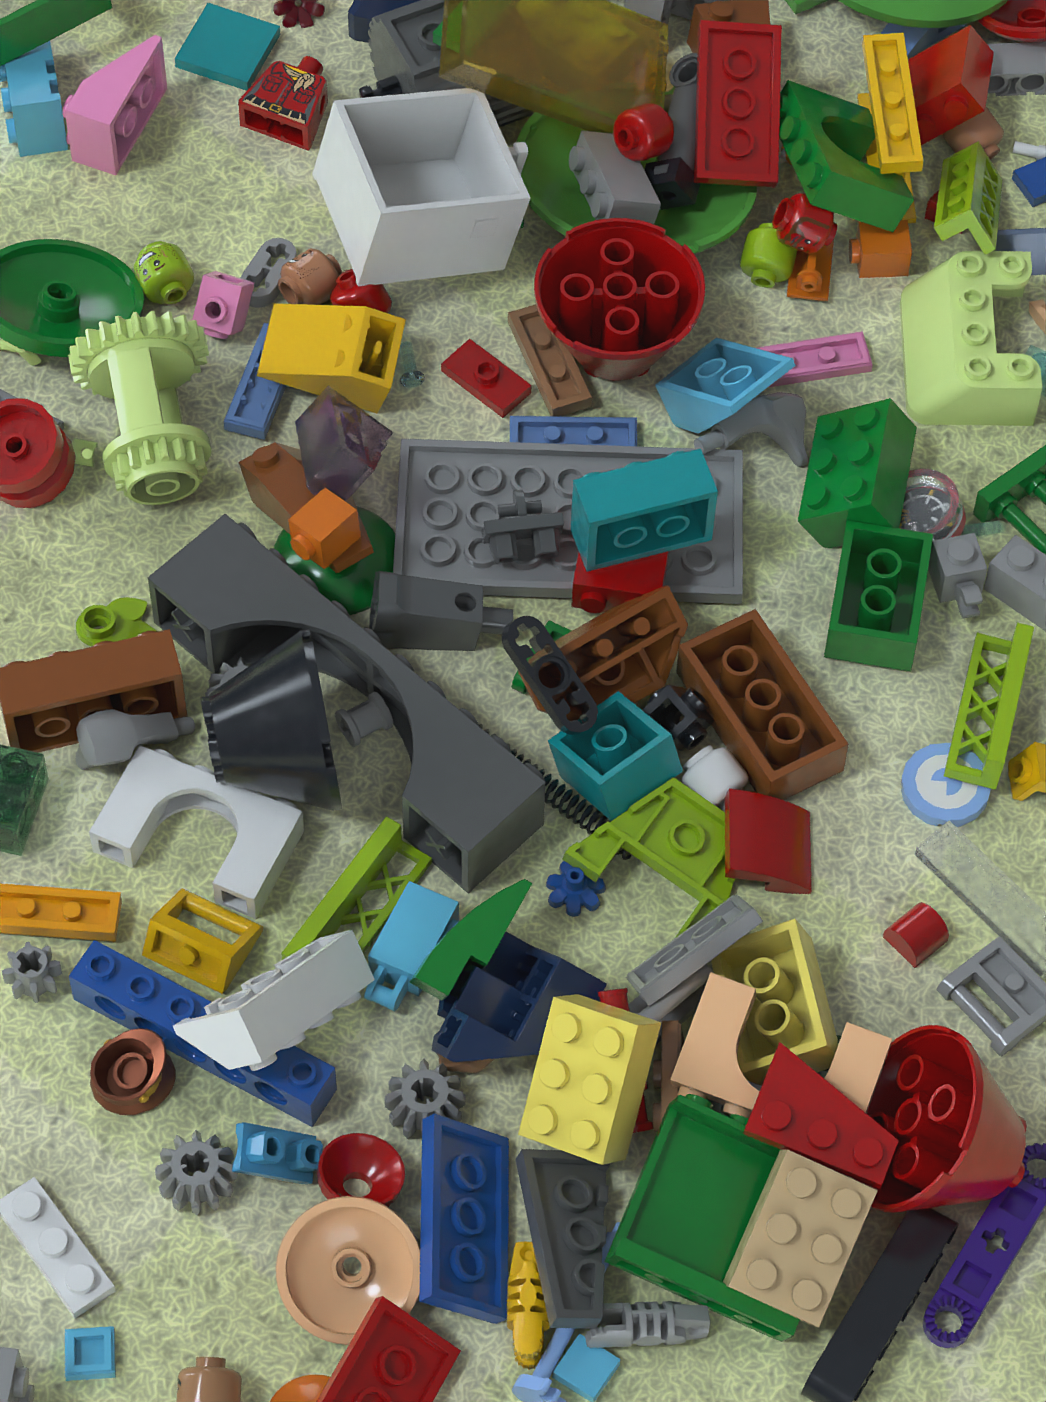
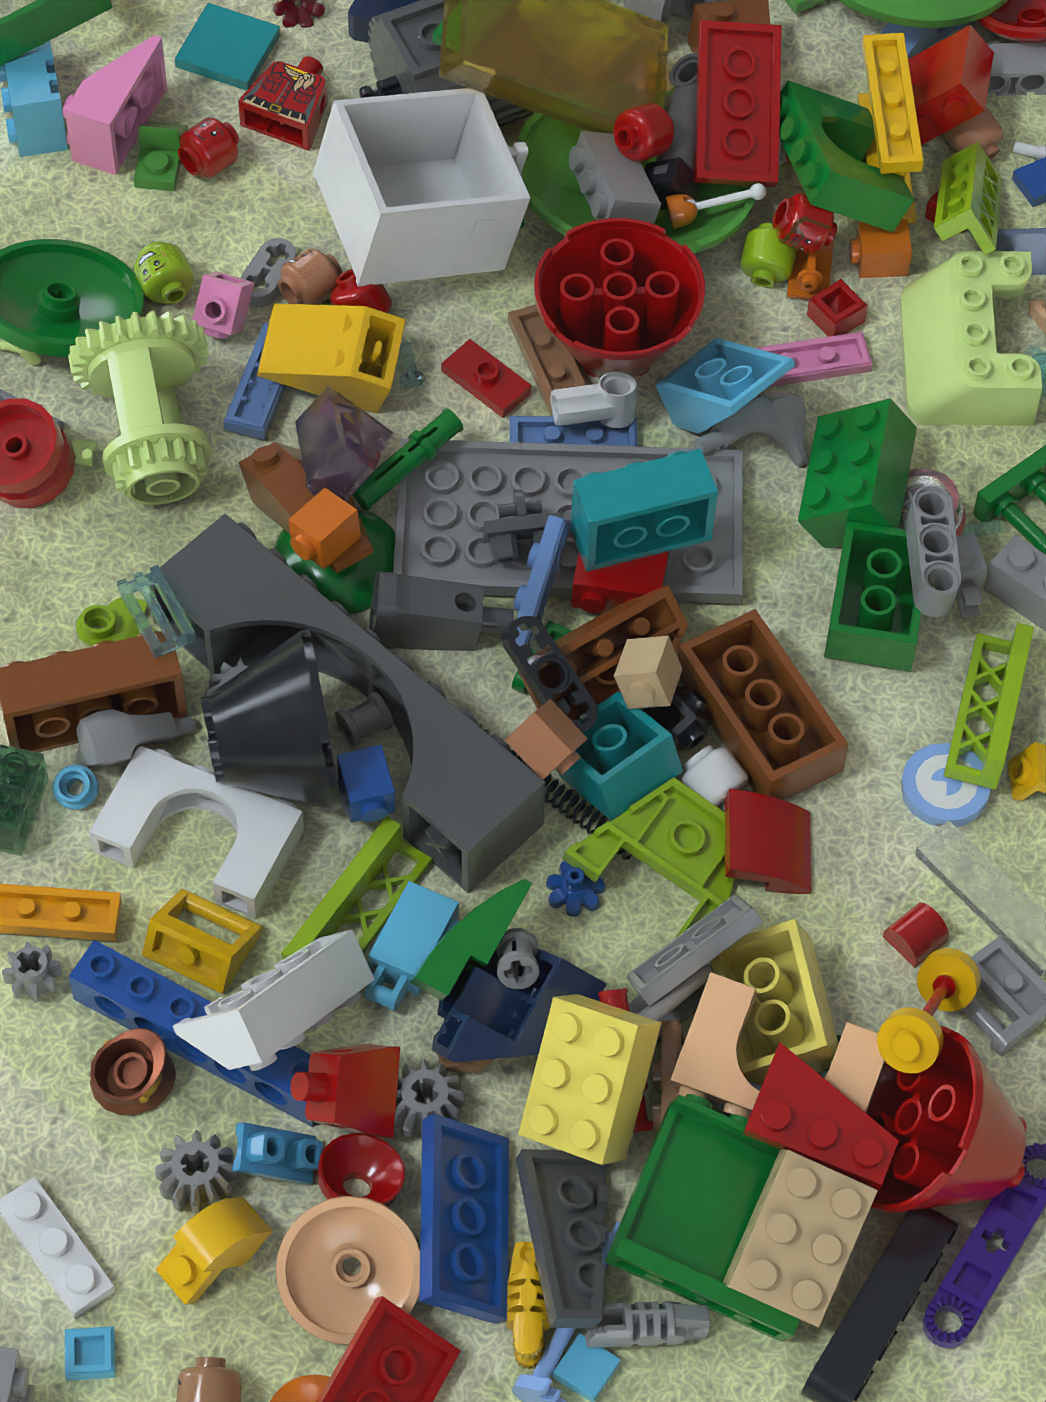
(66, 778): none -> medium azure plate
(142, 583): none -> clear light blue tile
(158, 156): none -> bright green slope
(208, 147): none -> red head
(211, 1241): none -> yellow brick
(351, 1088): none -> red torso
(365, 784): none -> blue slope
(420, 448): none -> green pin
(511, 960): none -> light grey bush
(544, 562): none -> medium blue plate
(547, 741): none -> nougat brick
(608, 402): none -> white piece
(648, 672): none -> tan brick
(684, 209): none -> hinge
(837, 309): none -> red slope
(911, 1036): none -> yellow axle
(927, 567): none -> light grey beam

